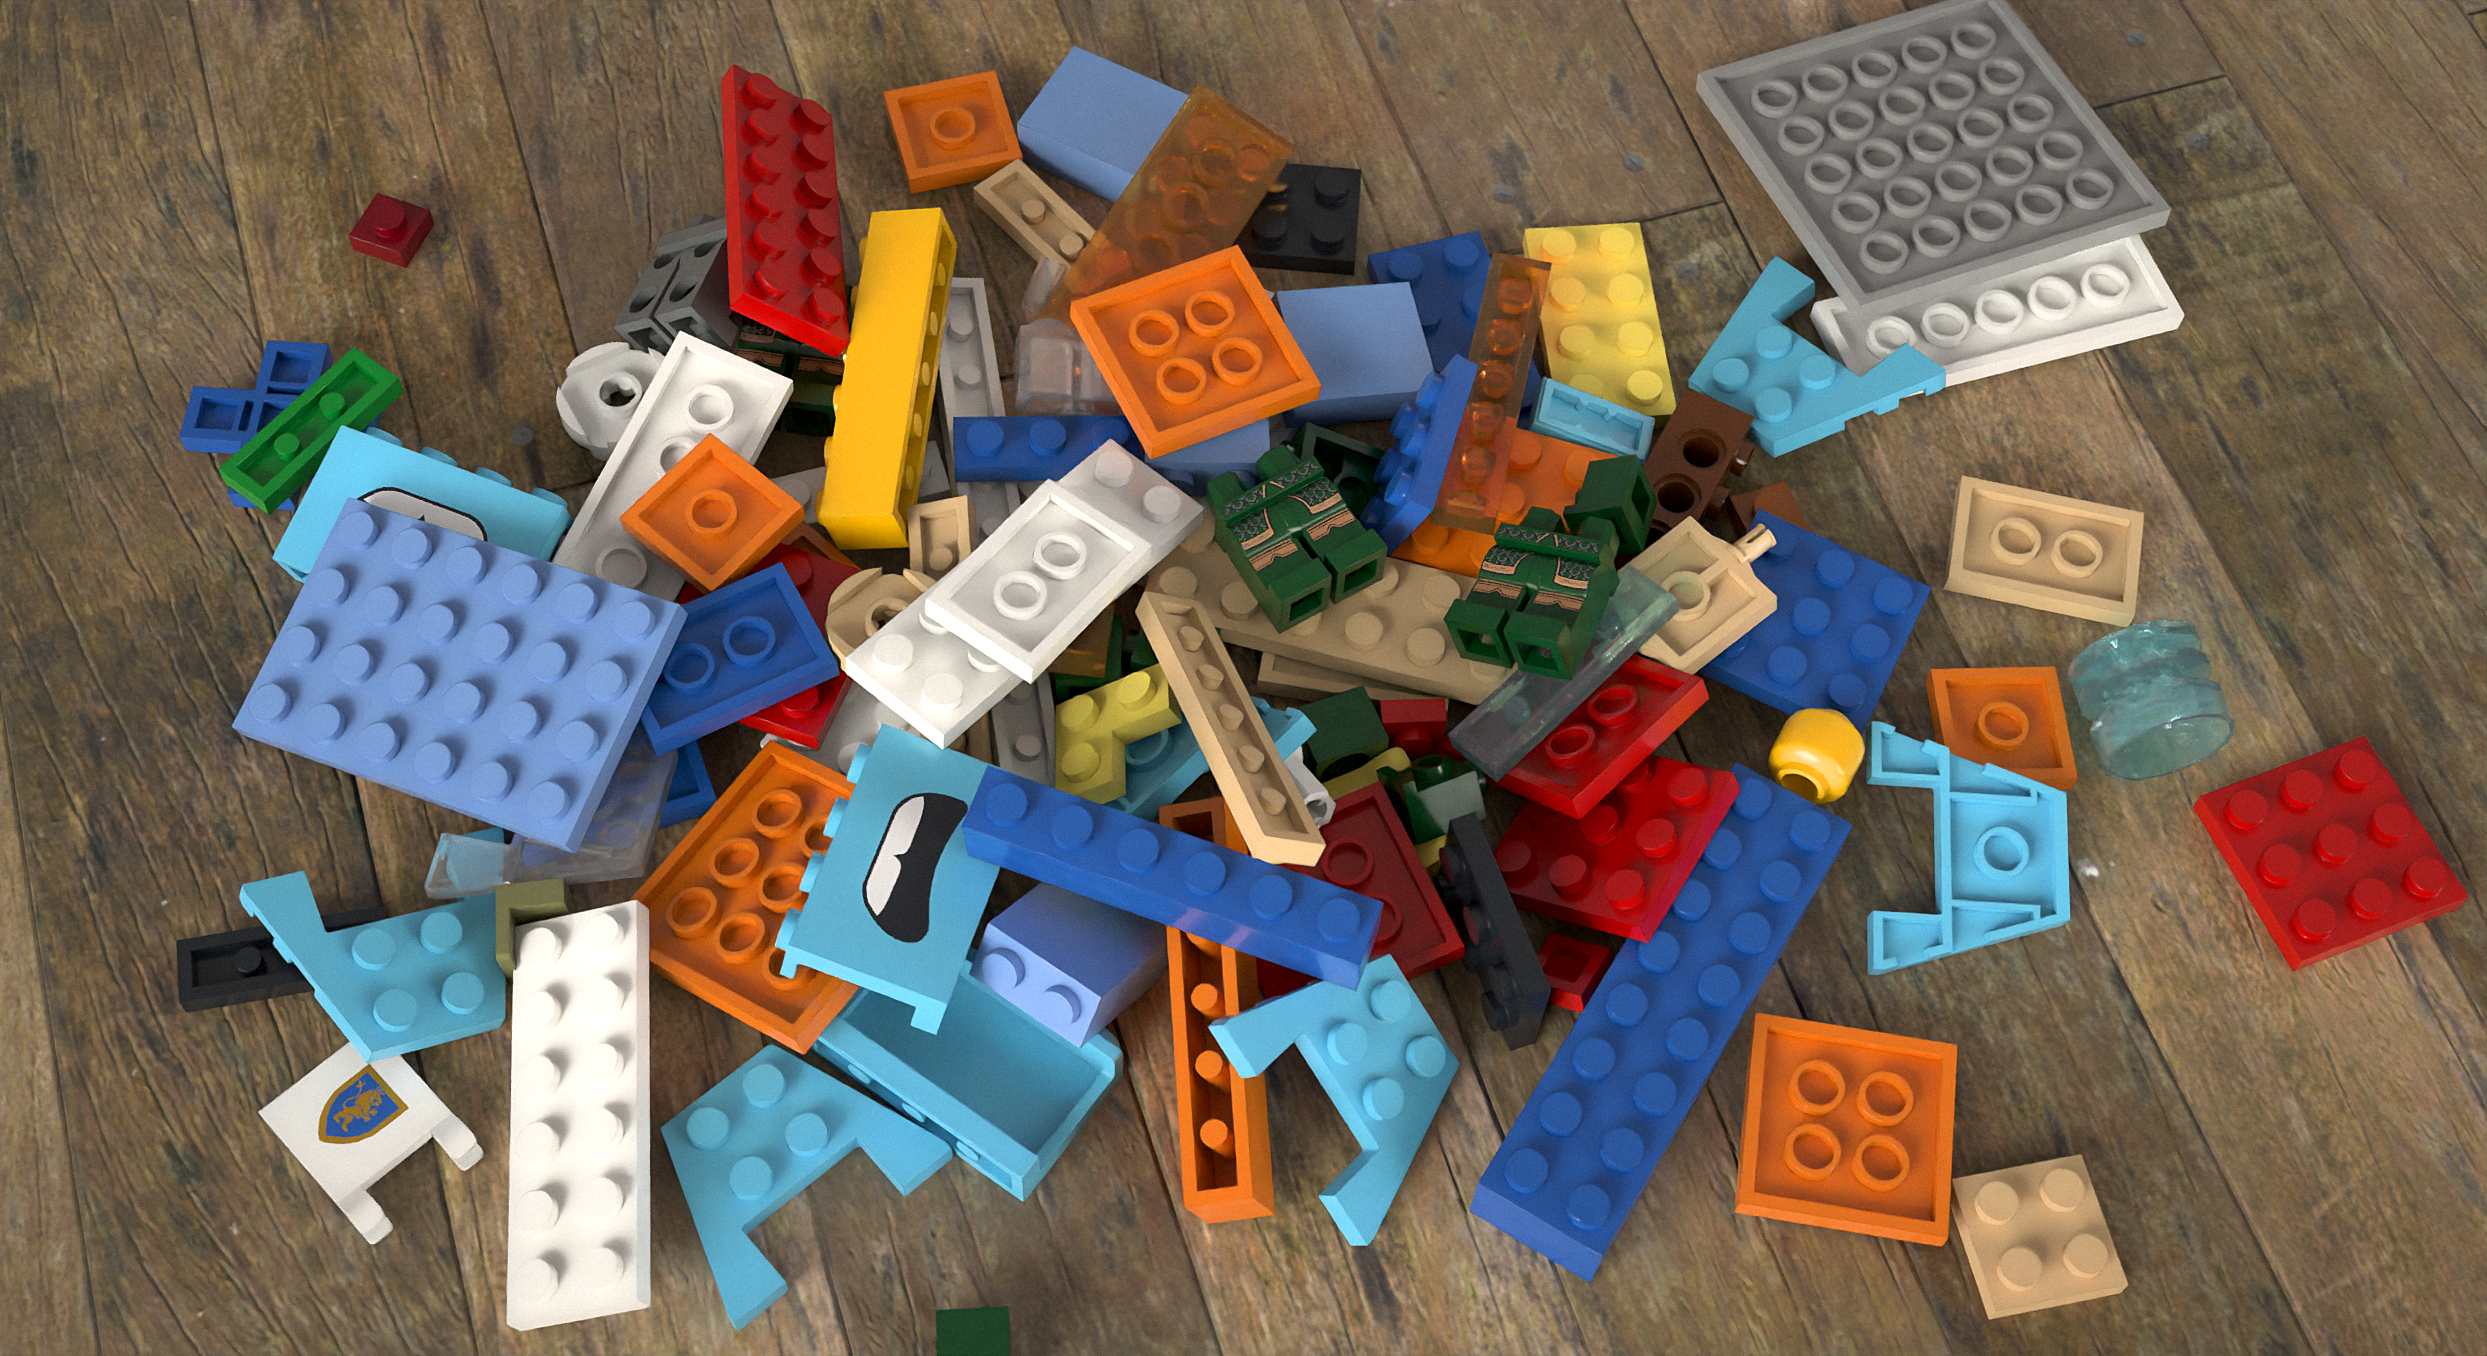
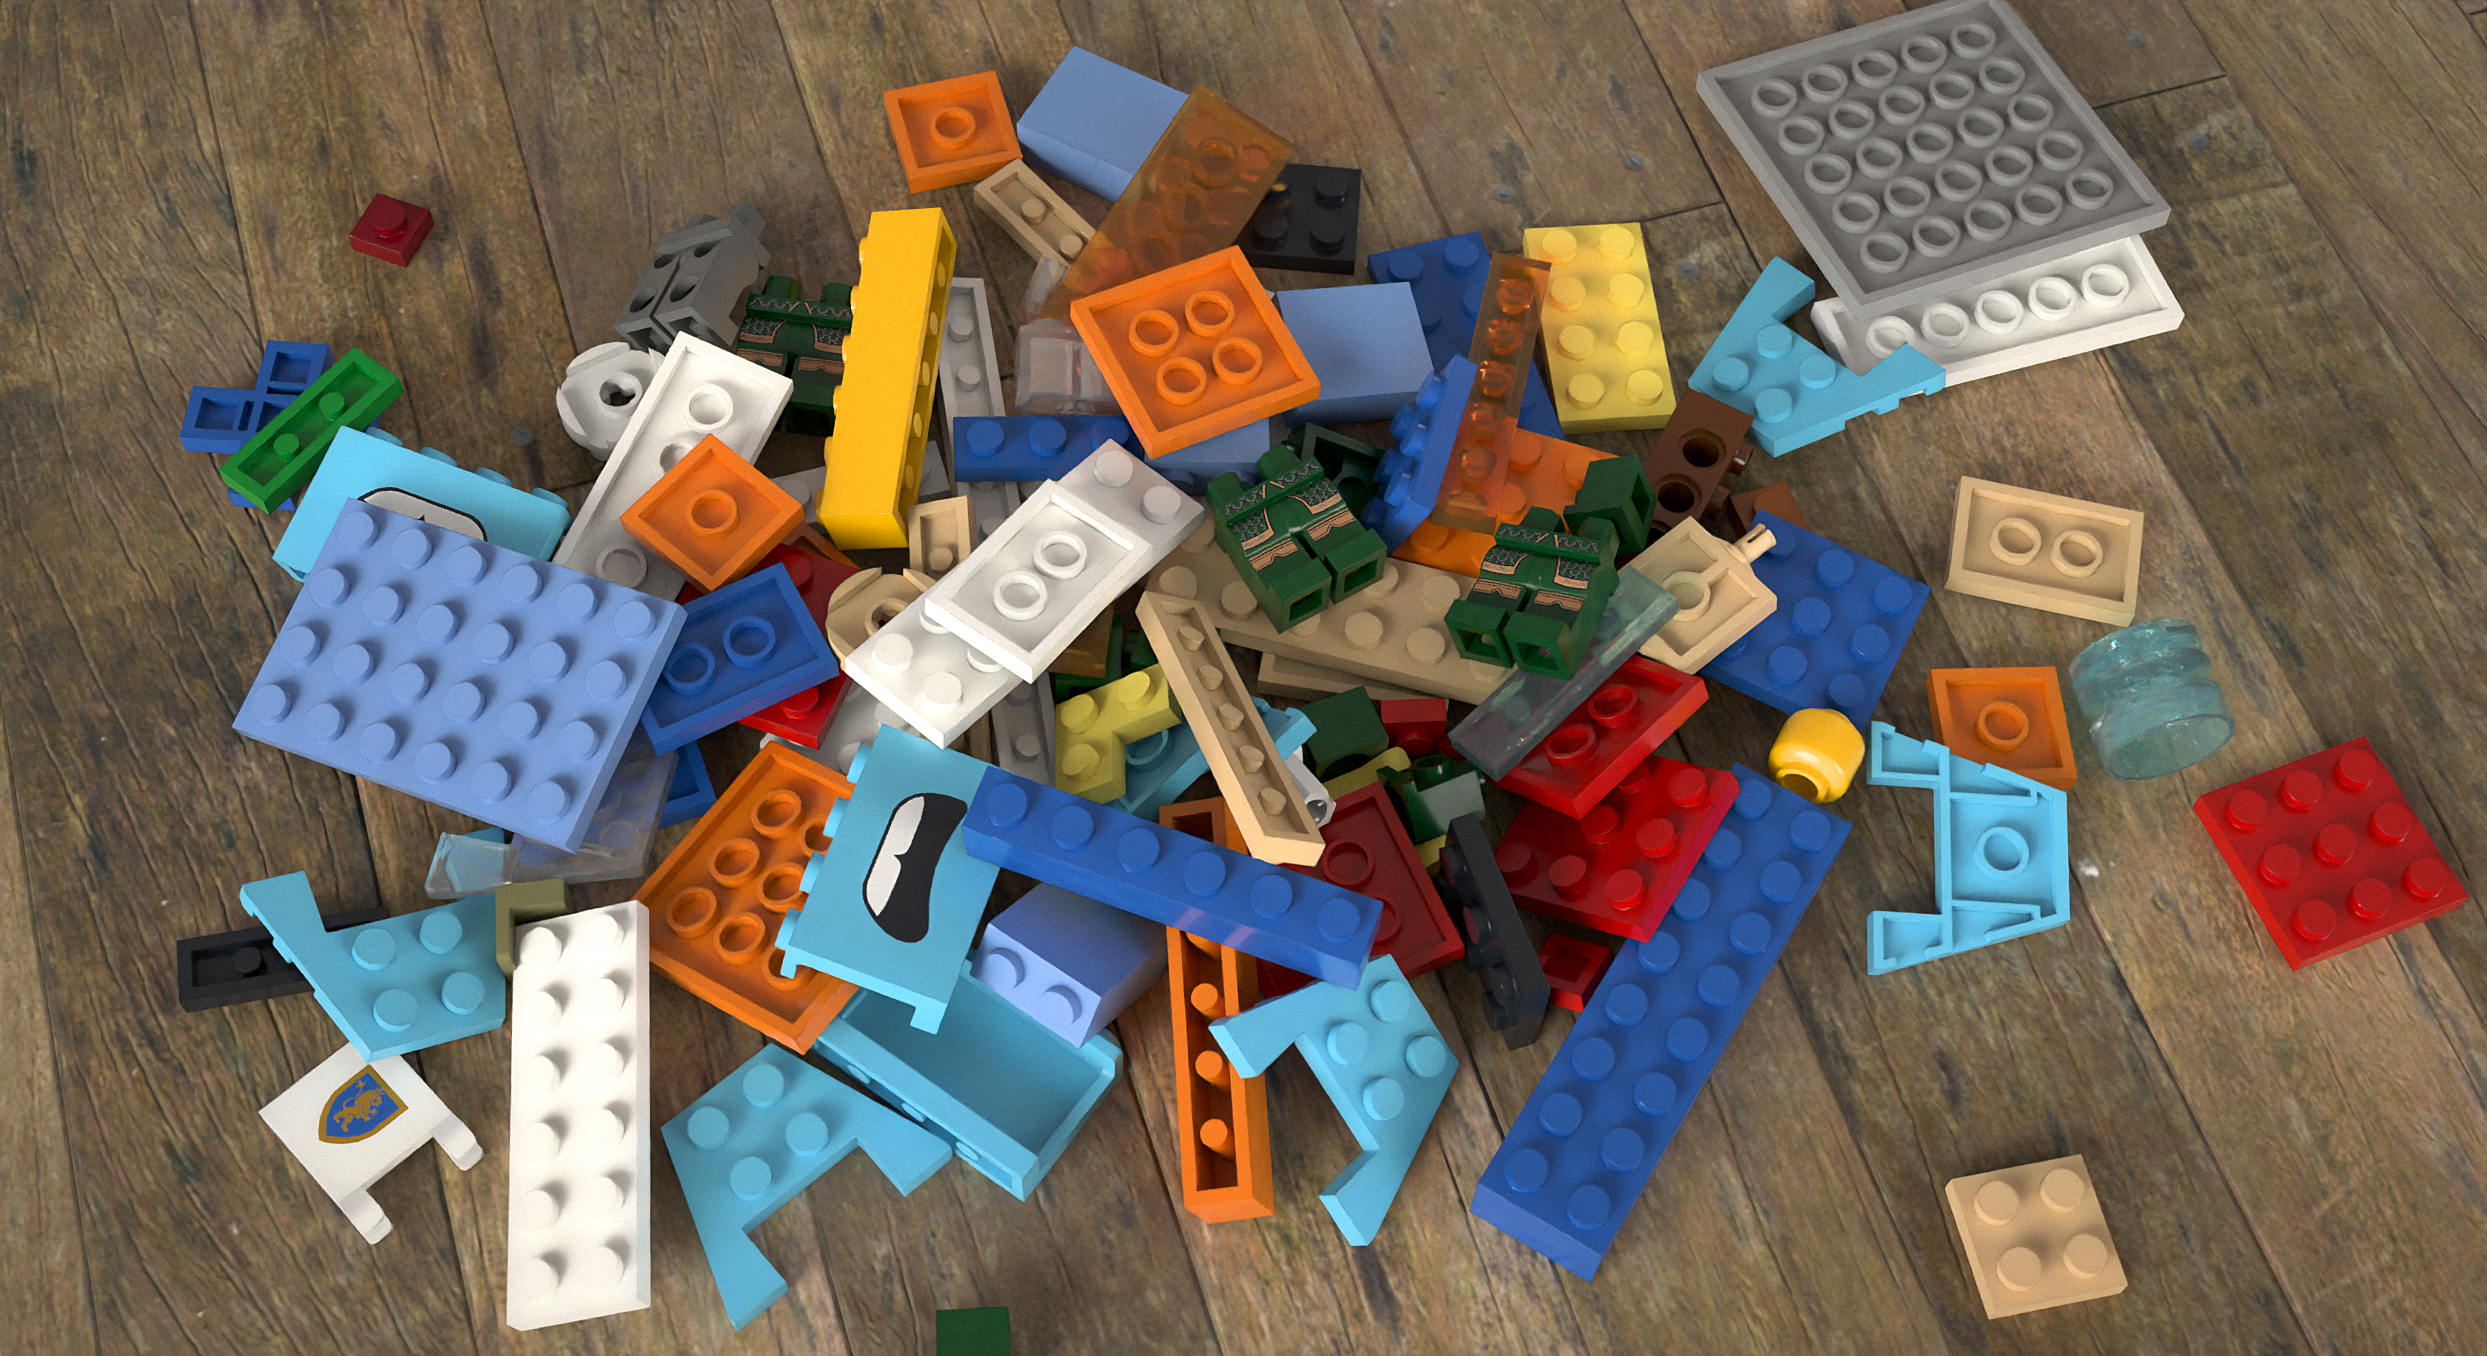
(783, 212): red plate -> none
(1589, 421): medium azure plate -> none
(1847, 1129): orange plate -> none

